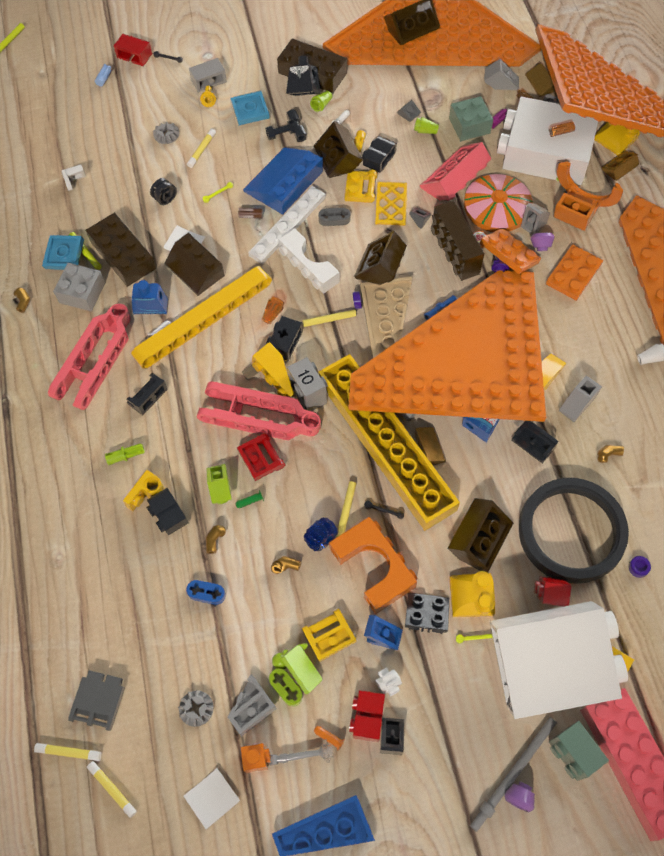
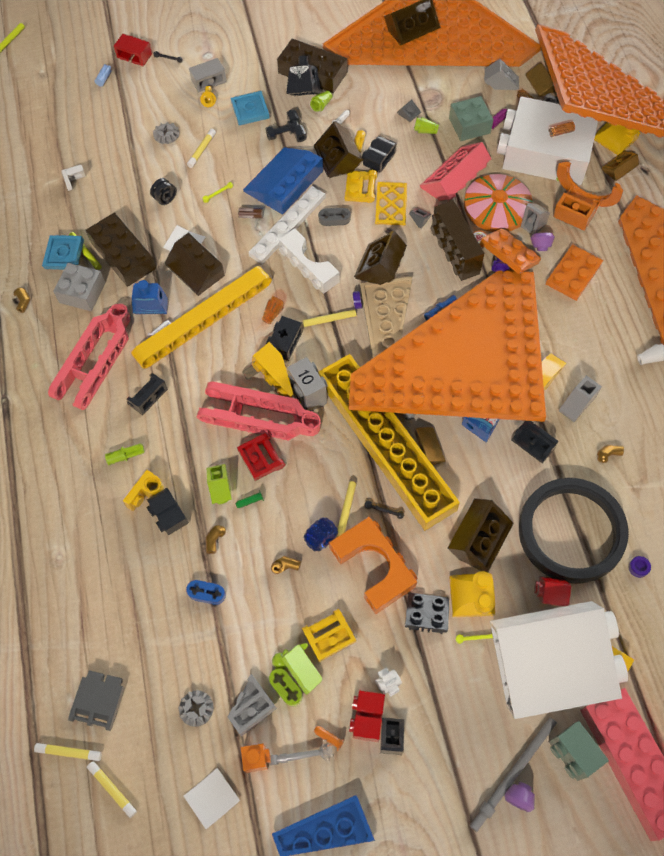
(382, 633): blue slope -> none

